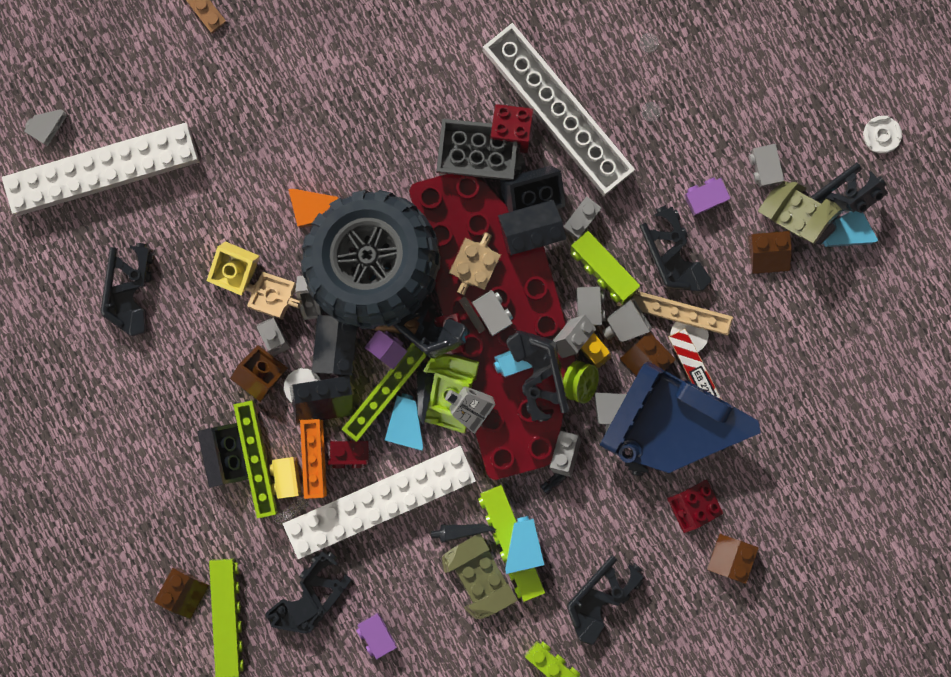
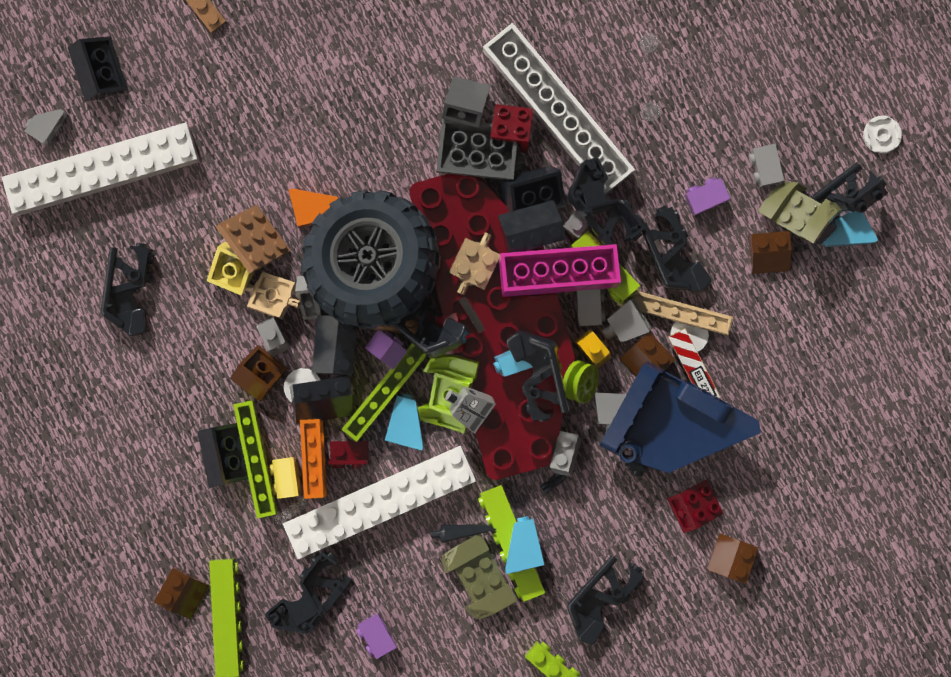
(97, 68): none -> black slope
(253, 238): none -> medium nougat plate
(424, 389): black bar -> none
(465, 101): none -> dark grey brick
(492, 312): light grey brick -> none
(559, 270): none -> dark pink brick
(574, 336): light grey brick -> none
(589, 198): none -> black piece

